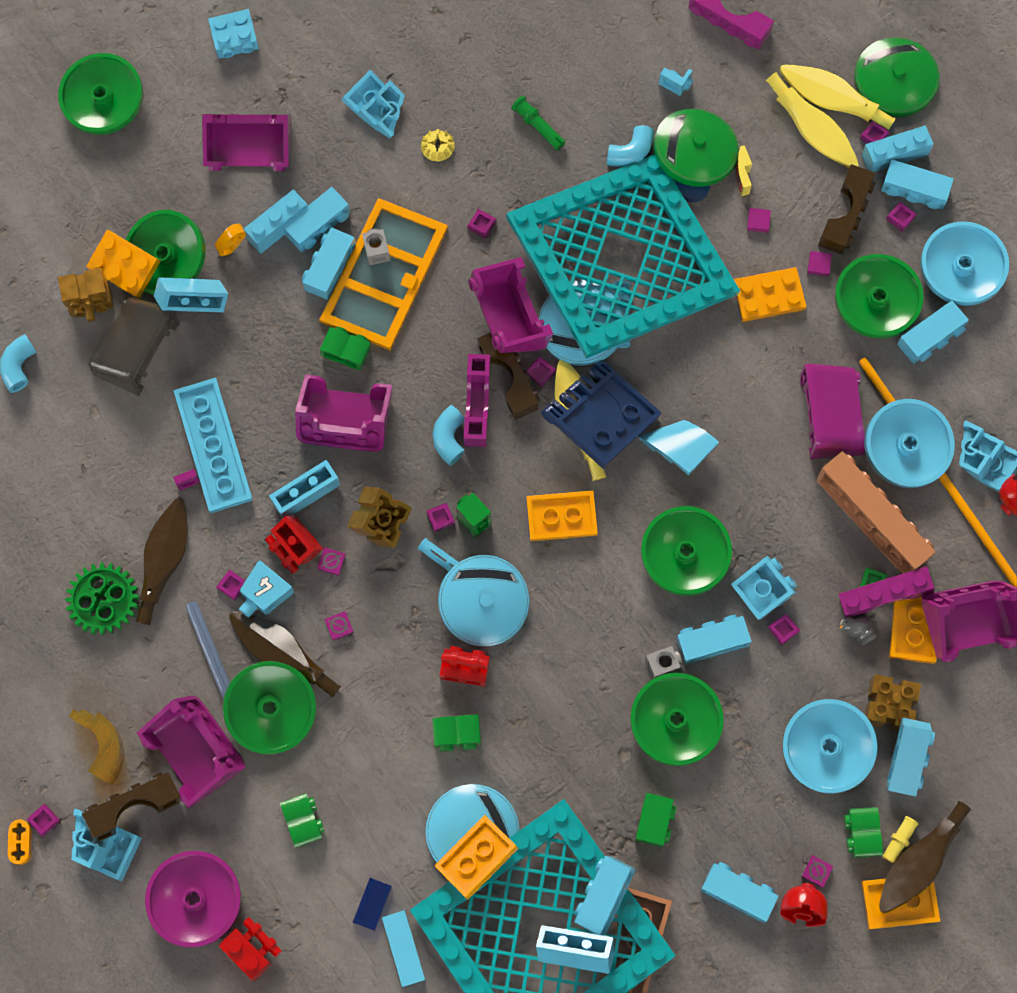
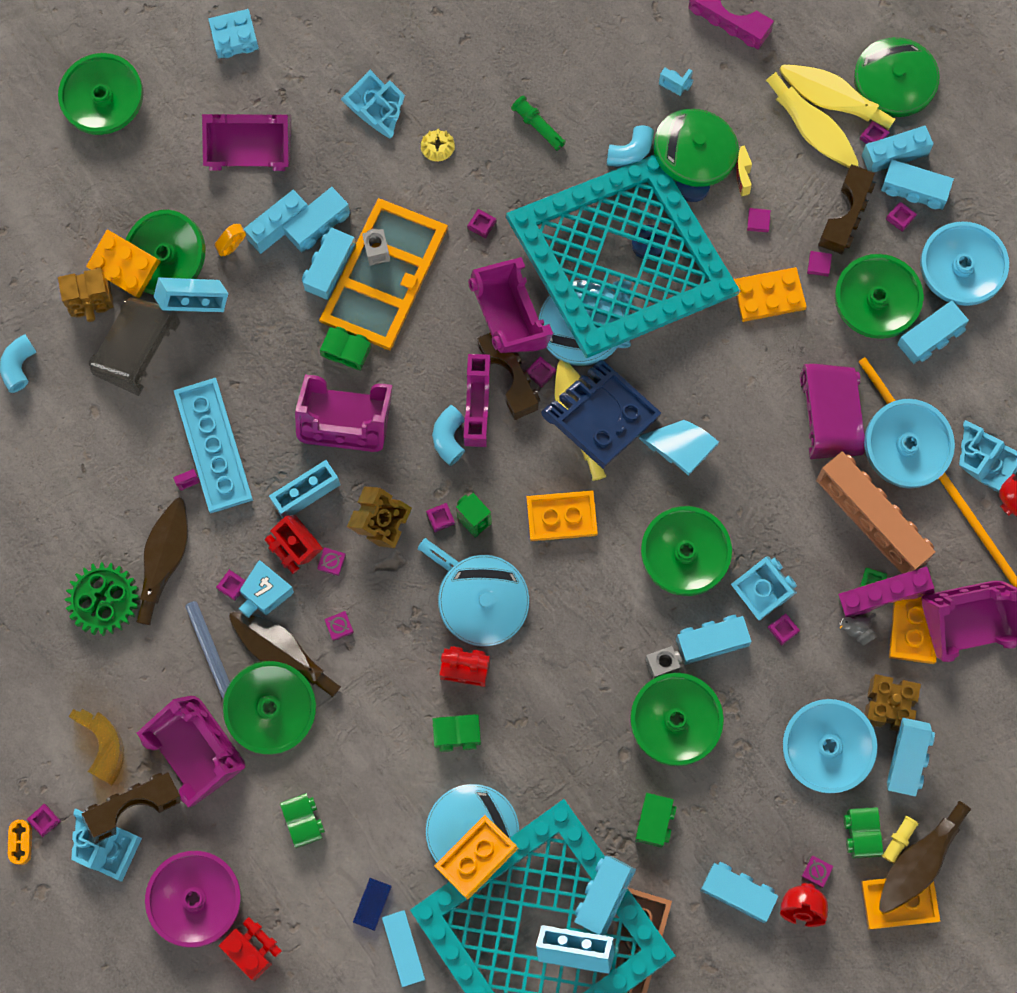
(640, 248): none -> dark blue piece

